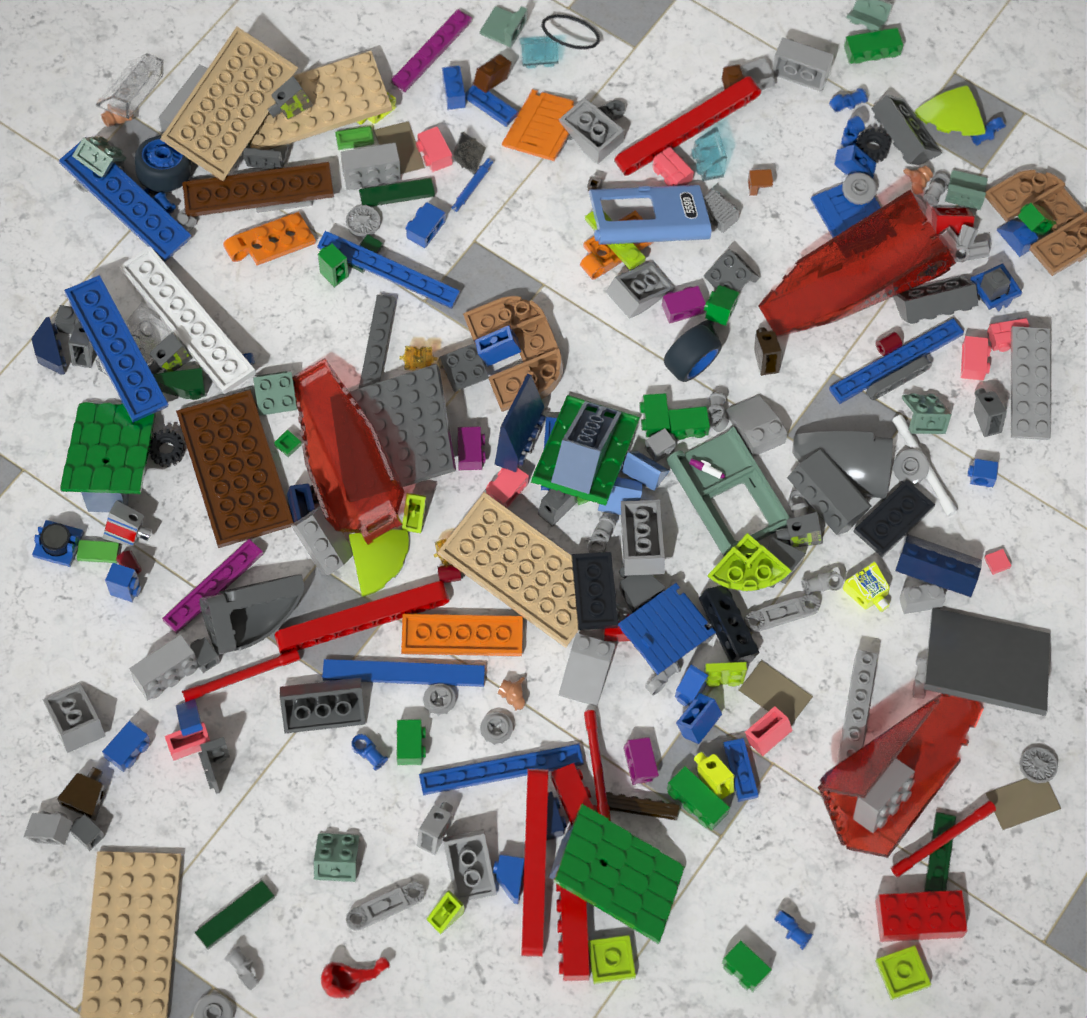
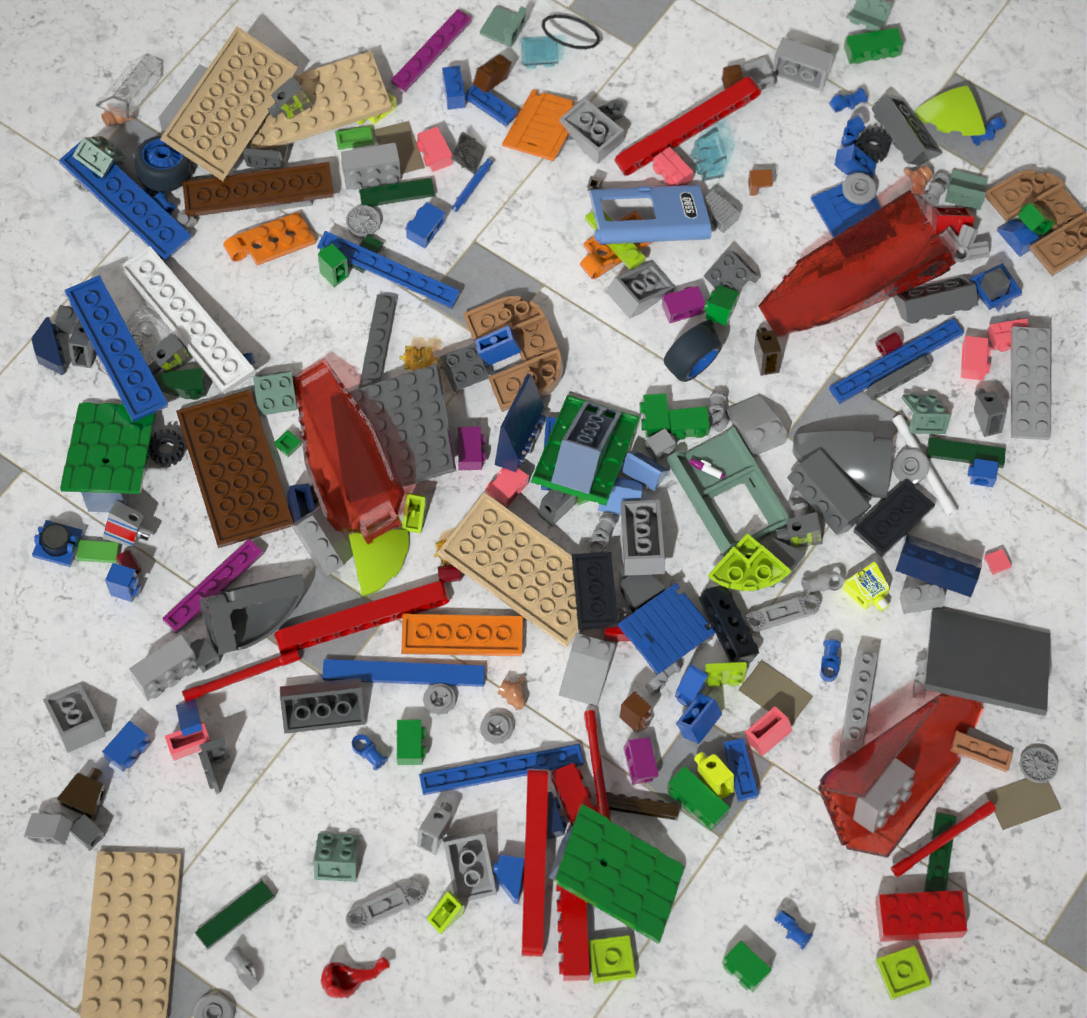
(636, 712): none -> reddish brown brick
(830, 659): none -> blue connector
(964, 451): none -> dark green tile
(981, 751): none -> nougat tile

